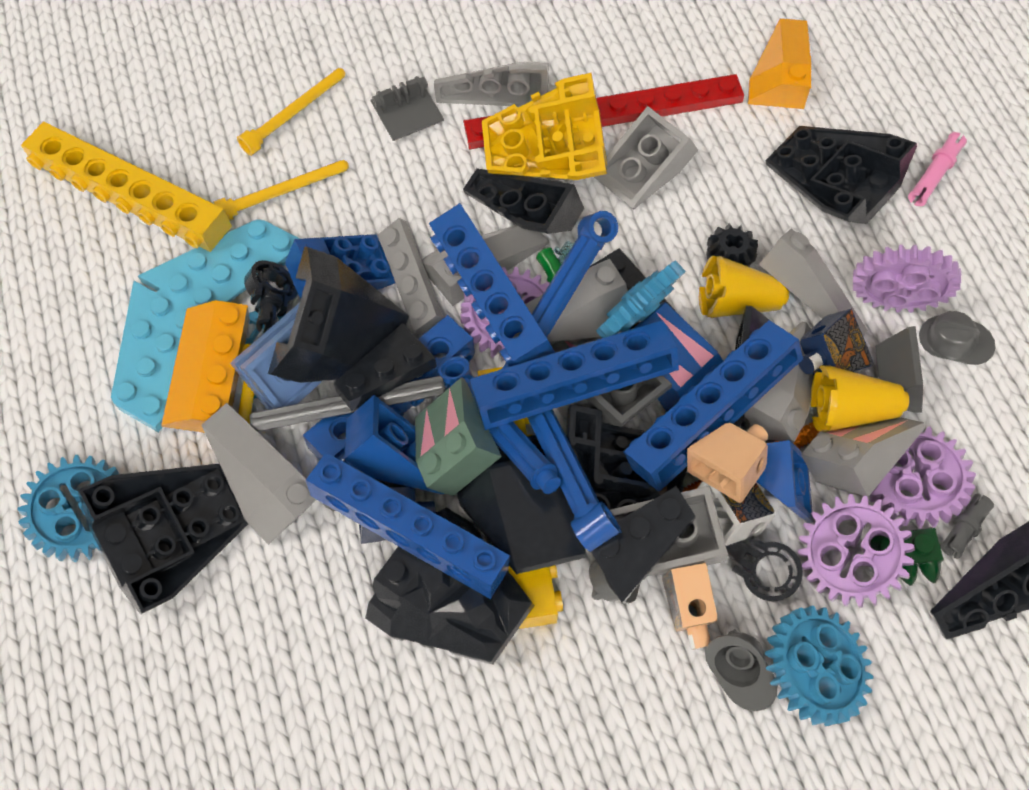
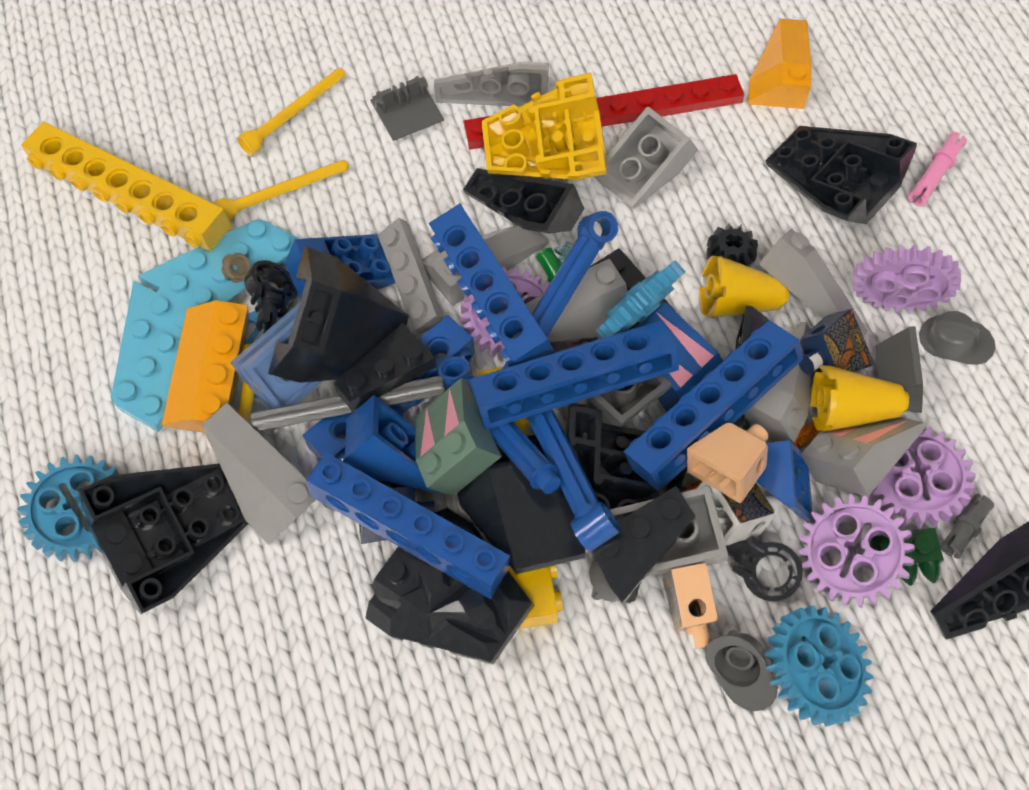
(240, 261): none -> dark tan plate

